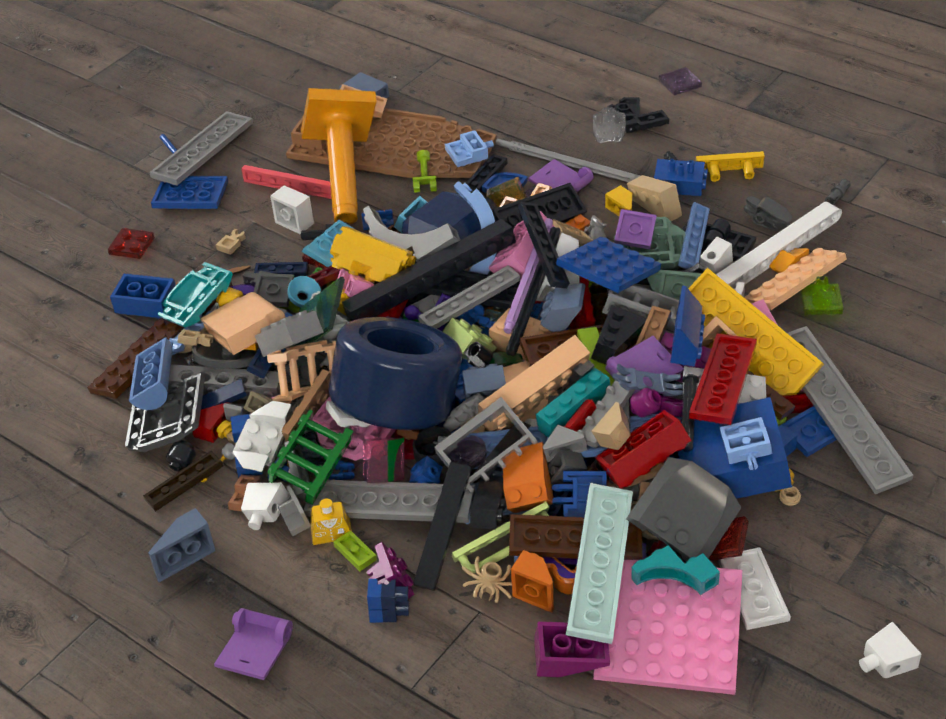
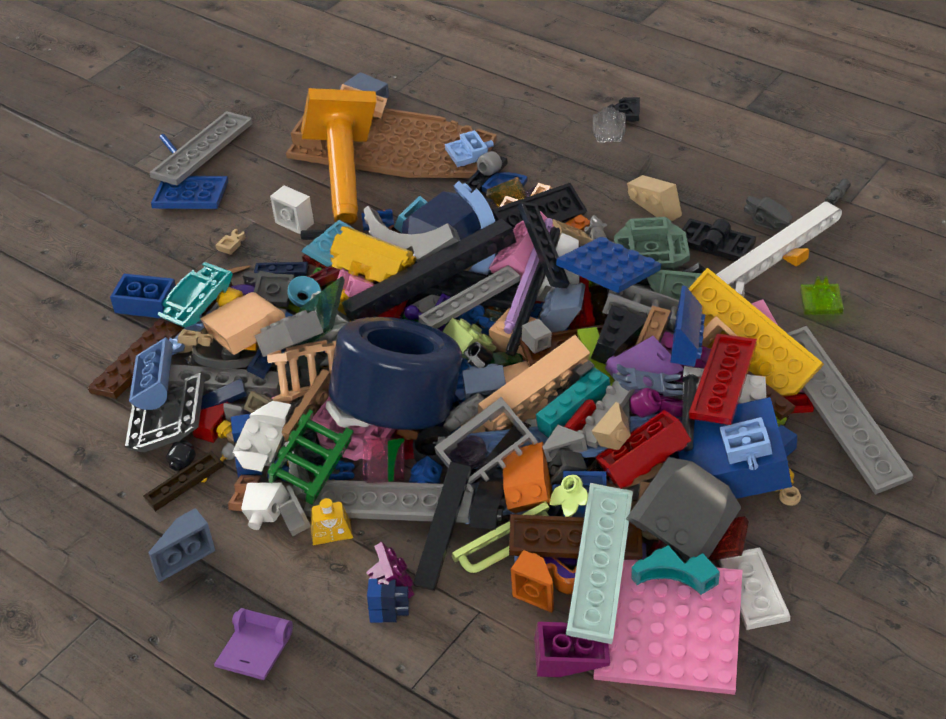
(131, 243): clear red plate -> none
(278, 179): coral plate -> none
(355, 551): lime plate -> none
(423, 157): lime bar -> none
(489, 163): none -> light grey head
(489, 579): tan animal -> none
(536, 335): none -> light grey brick
(557, 174): medium lavender door -> none
(567, 160): light grey axle -> none
(569, 496): none -> yellowish green plate
(618, 199): yellow slope -> none
(635, 229): medium lavender plate -> none
(646, 121): black hinge -> none
(680, 81): clear purple tile -> none
(687, 175): blue piece -> none
(694, 236): medium blue tile -> none
(717, 255): white torso -> none
(735, 161): yellow plate -> none
(782, 261): light orange slope -> none
(796, 277): light nougat plate -> none
(811, 431): blue plate -> none
(890, 653): white torso -> none

